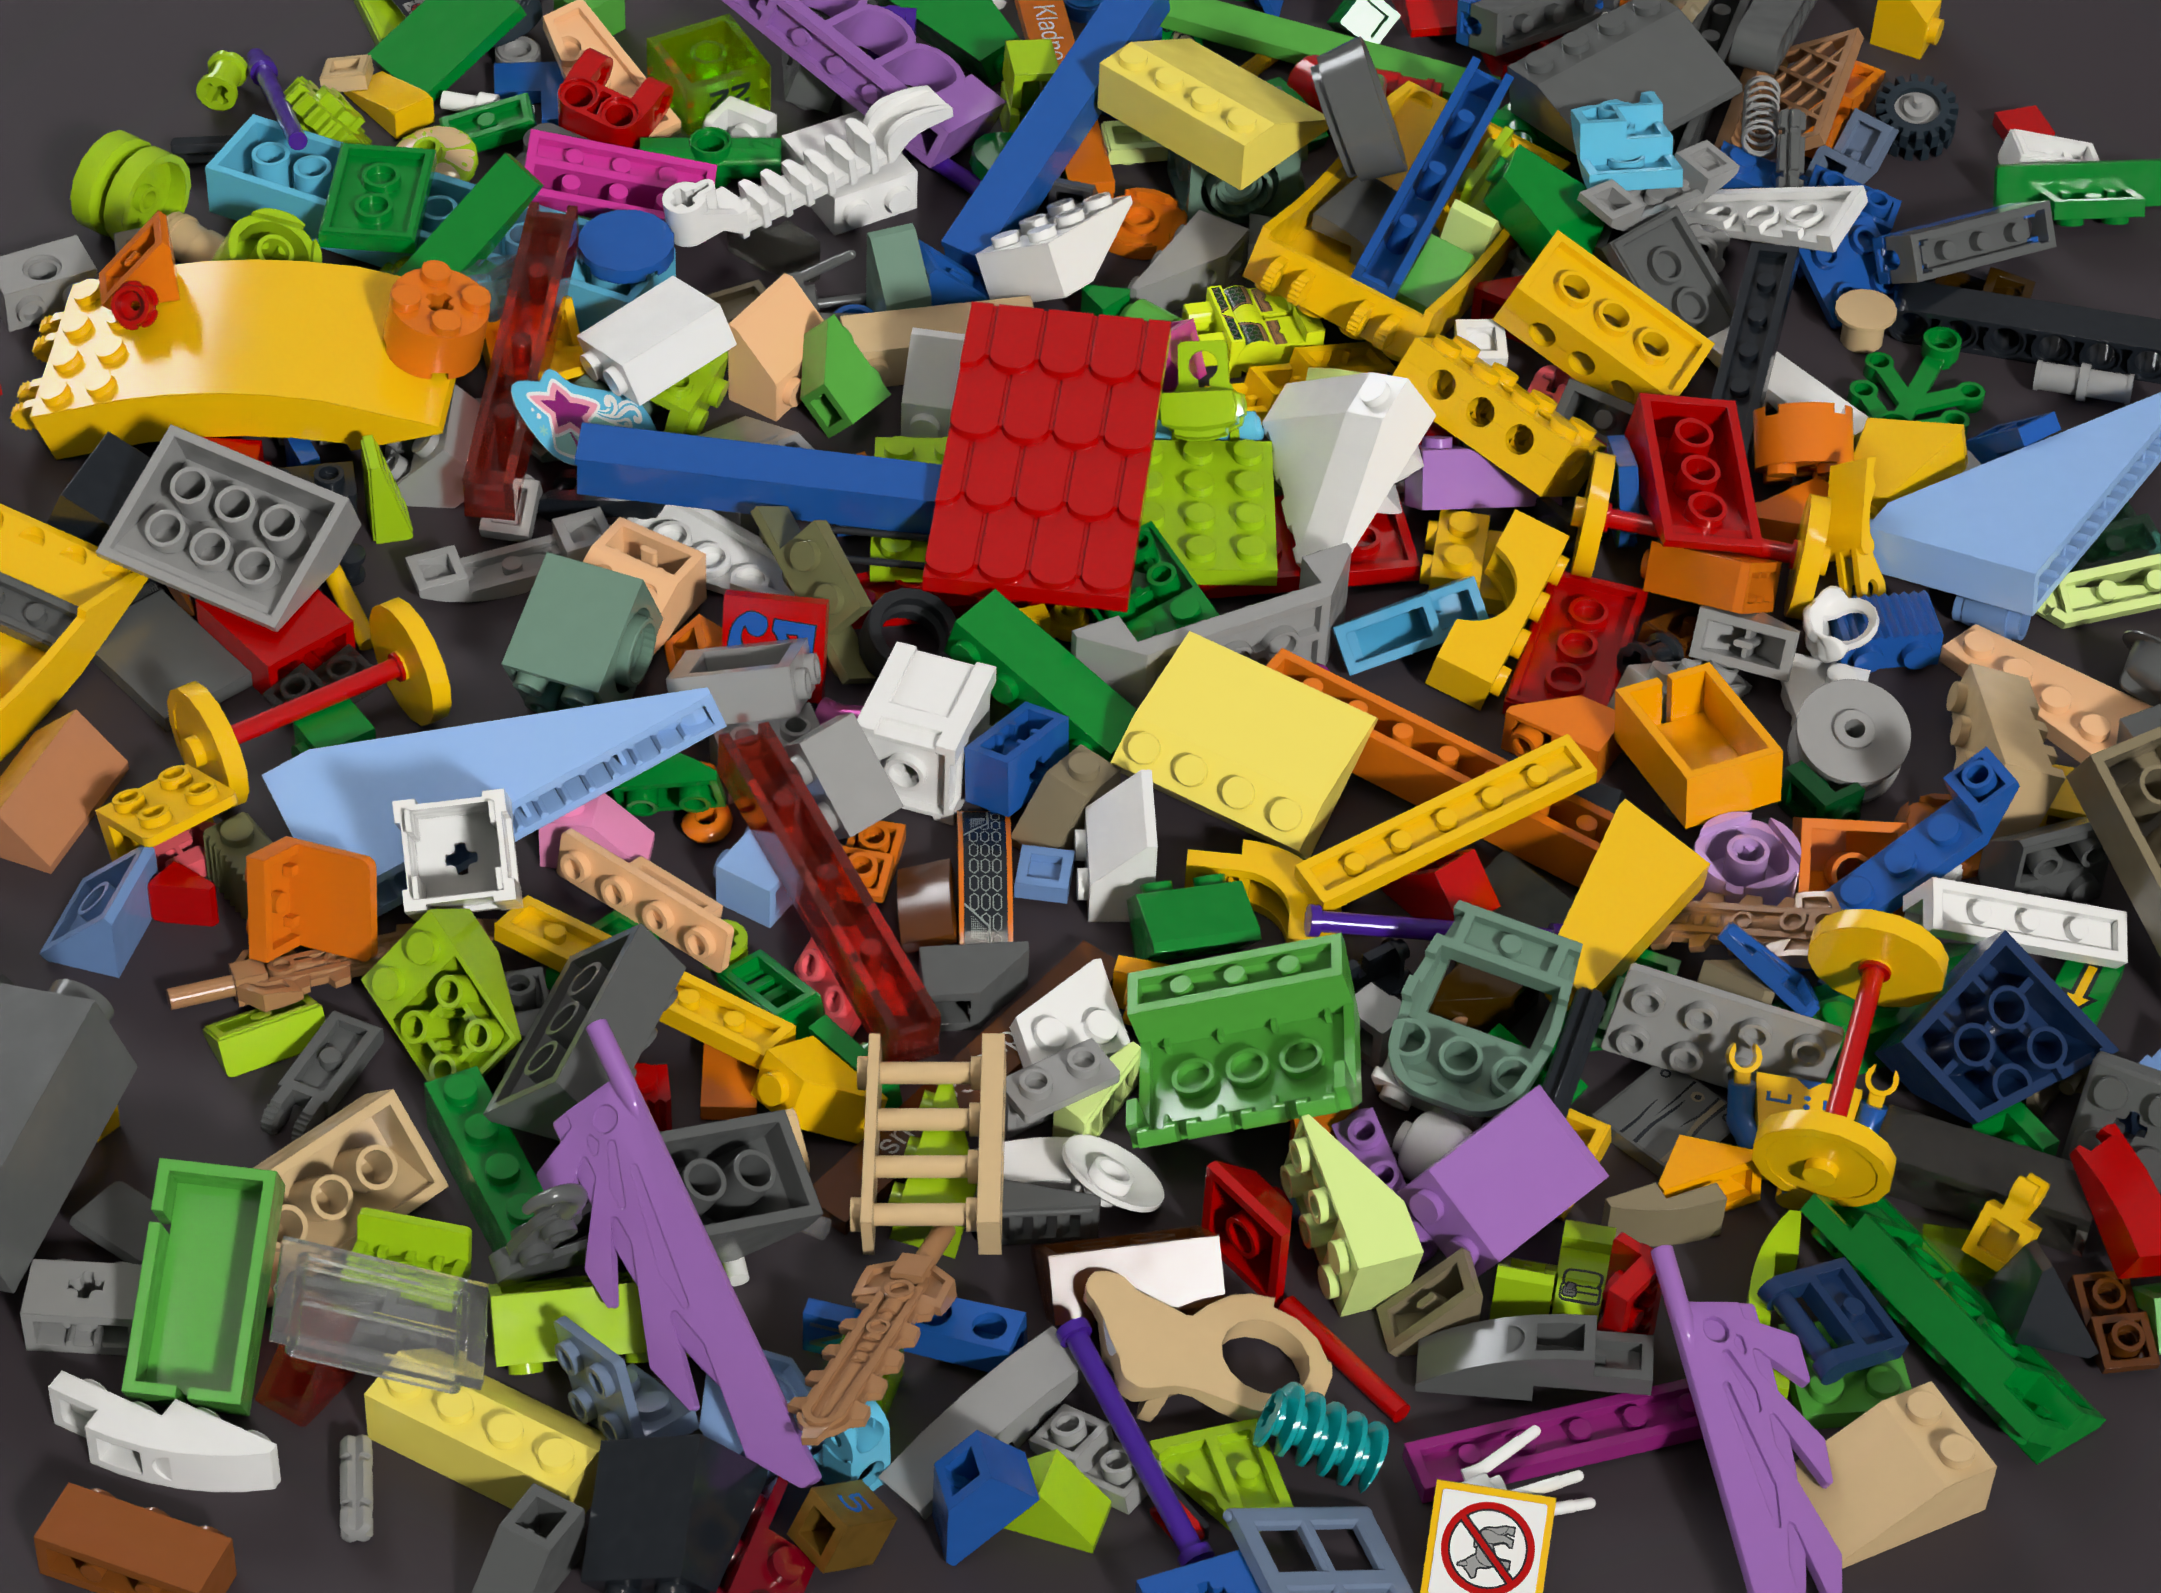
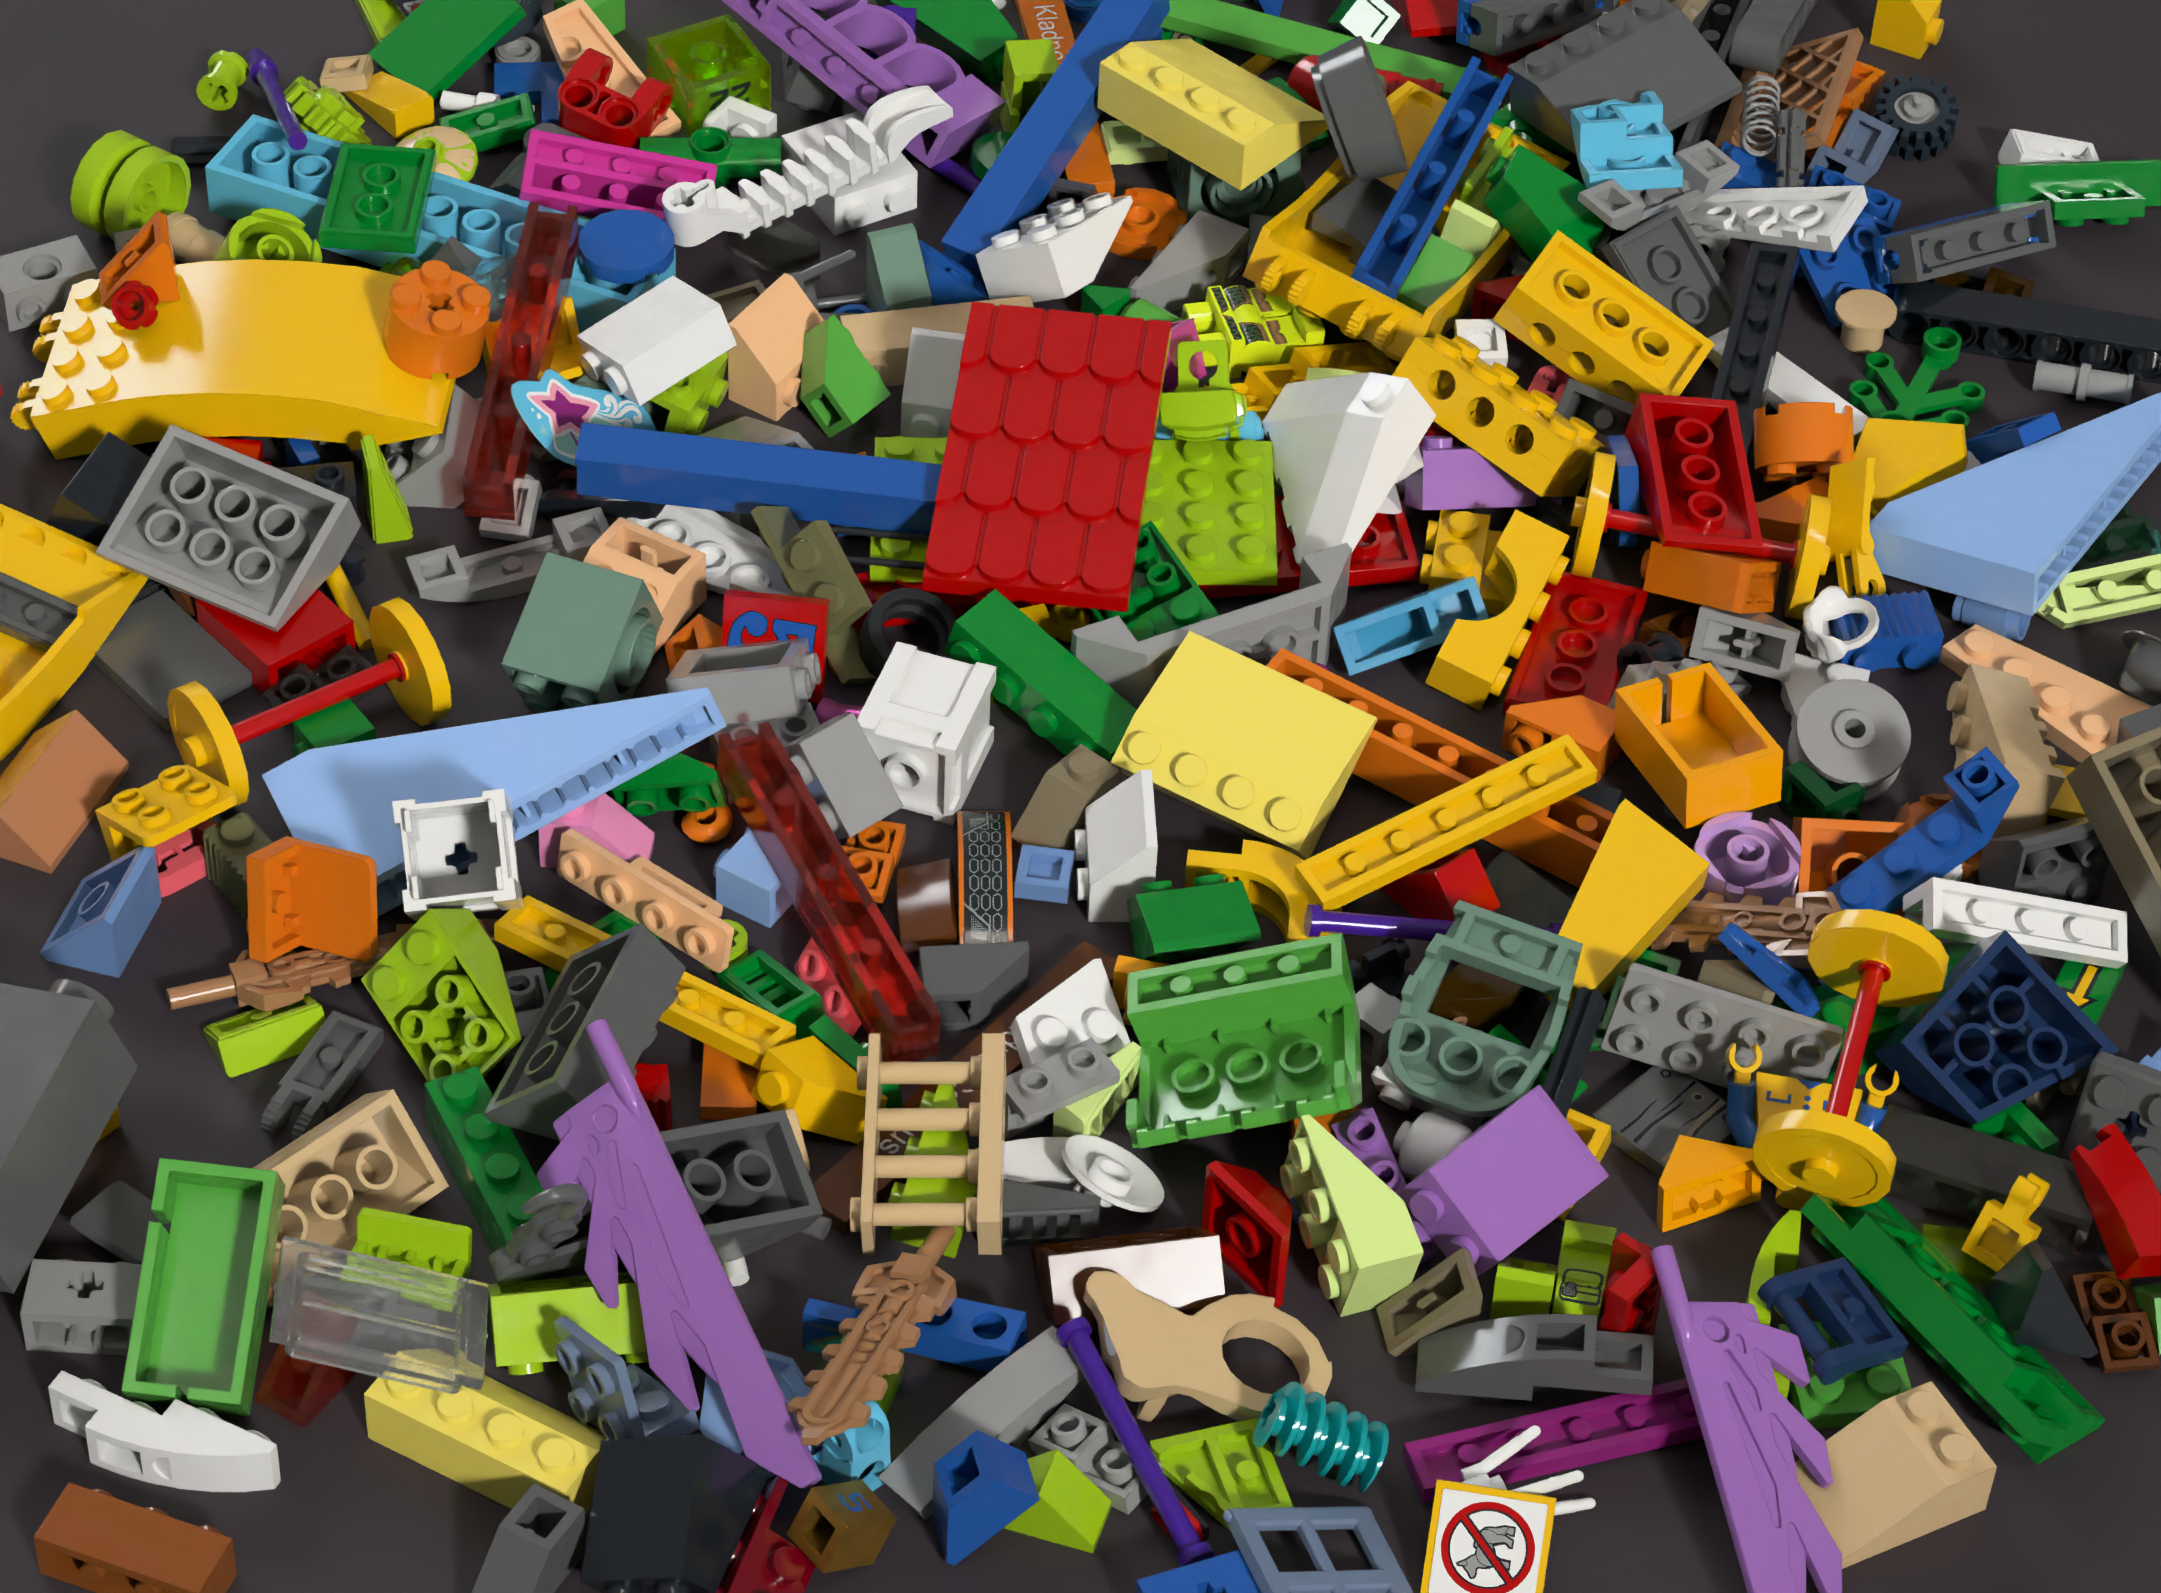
(182, 897): red slope -> none
(356, 1488): light grey axle -> none
(480, 218): green slope -> none
(1013, 757): blue brick -> none
(1349, 1363): red bar -> none
(1670, 1221): dark tan slope -> none
(2023, 118): red tile -> none

